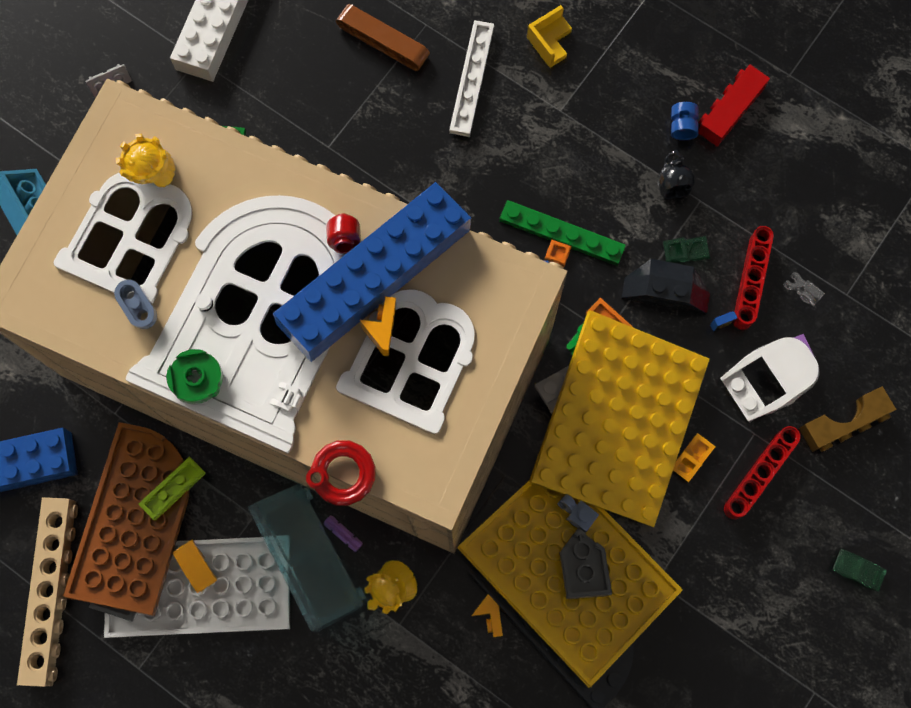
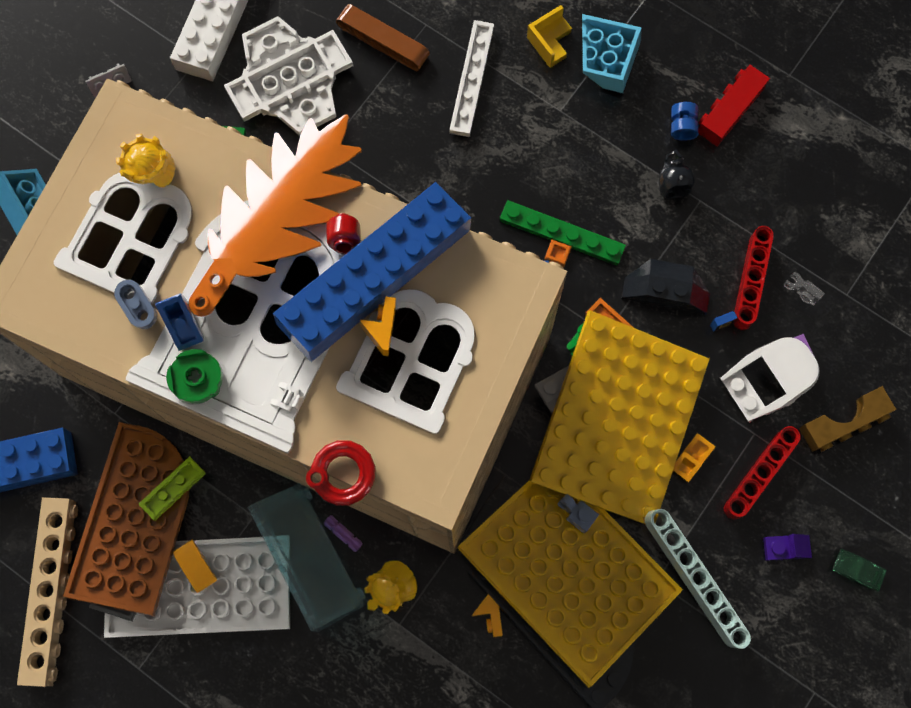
(180, 321): none -> blue slope
(258, 231): none -> orange plant
(288, 75): none -> white plate
(584, 568): dark grey tile -> none
(609, 51): none -> medium azure wedge
(686, 250): clear green slope -> none
(707, 583): none -> light aqua beam
(787, 547): none -> dark purple slope

